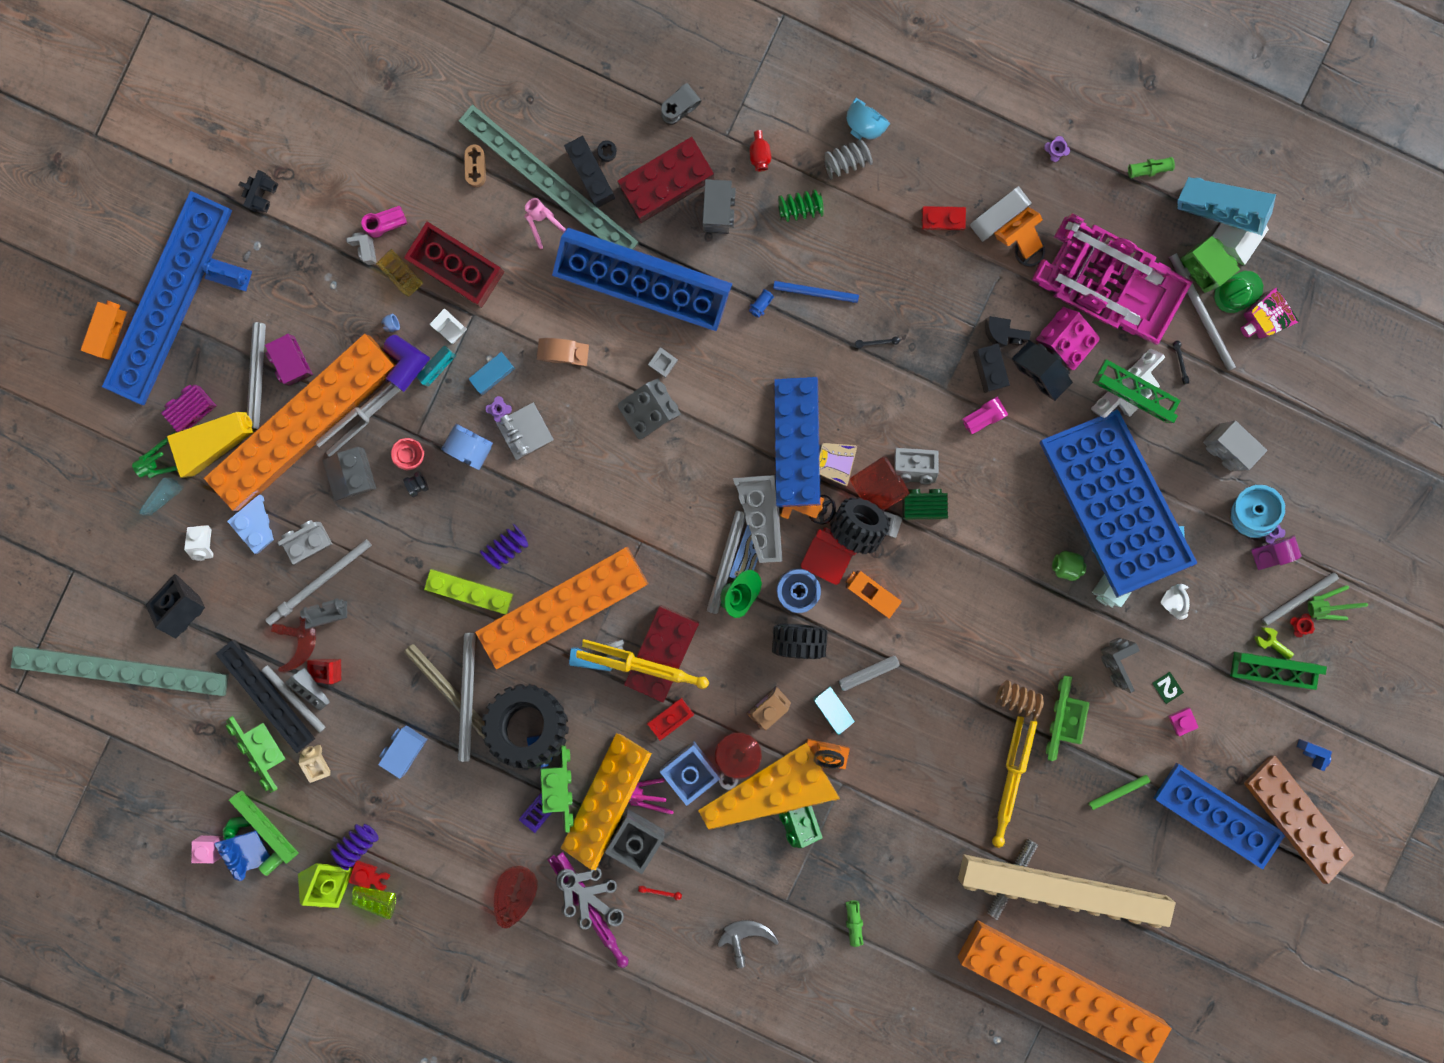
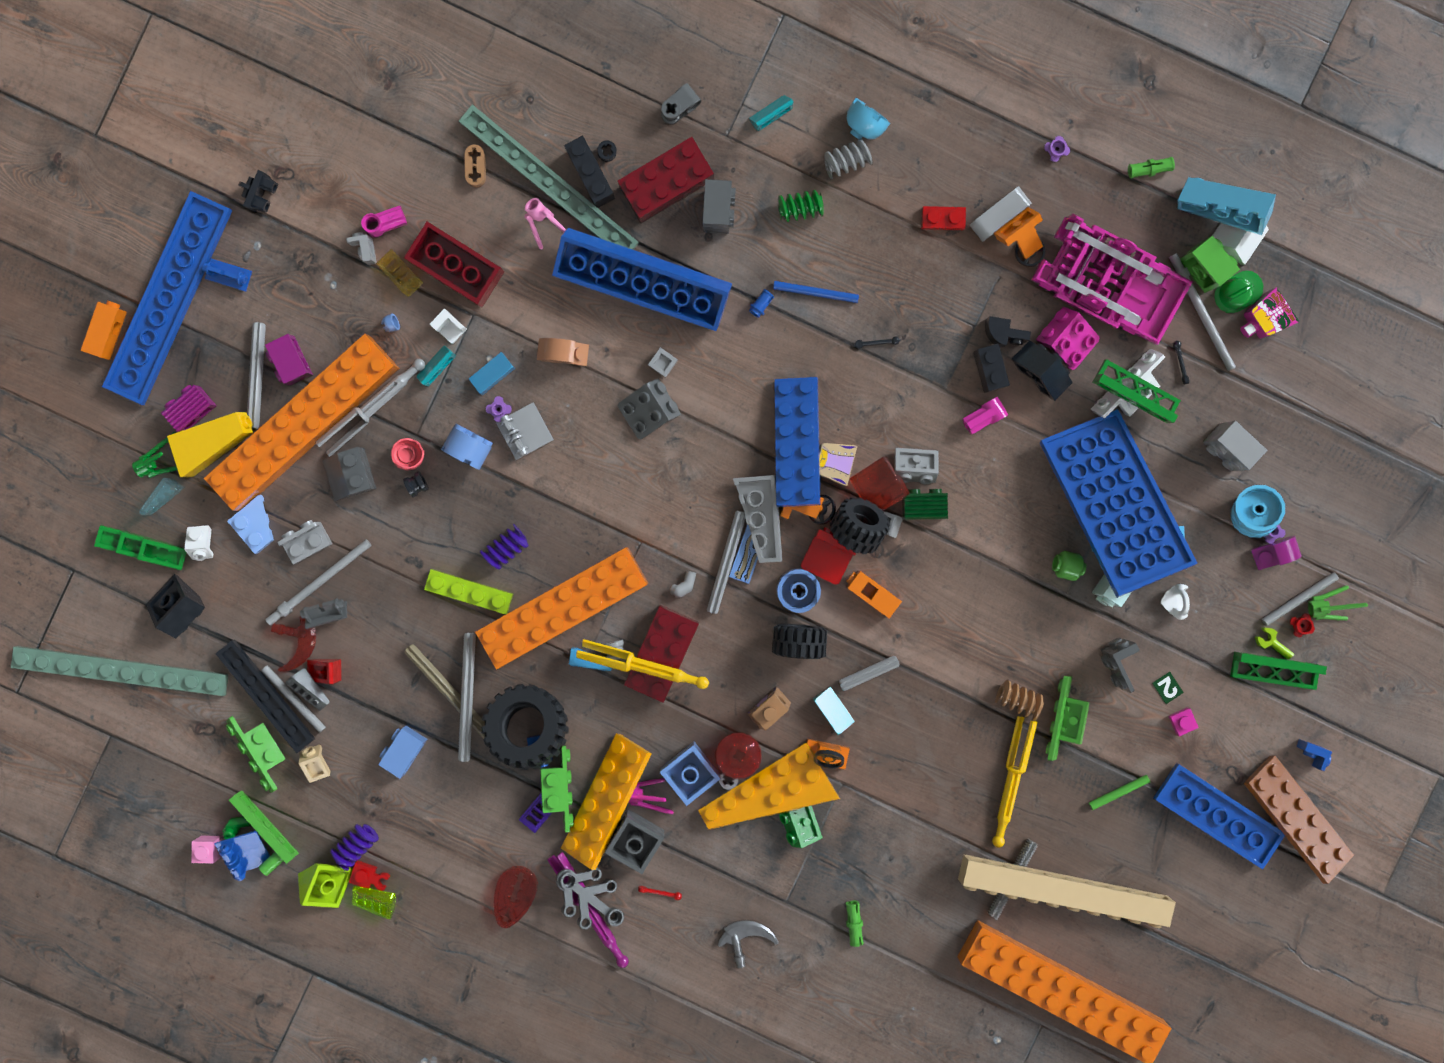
(140, 547): none -> green slope
(409, 361): dark purple brick -> none
(670, 719): red plate -> none
(685, 587): none -> light grey arm
(741, 593): green piece -> none
(760, 152): red plant -> none
(771, 112): none -> teal slope

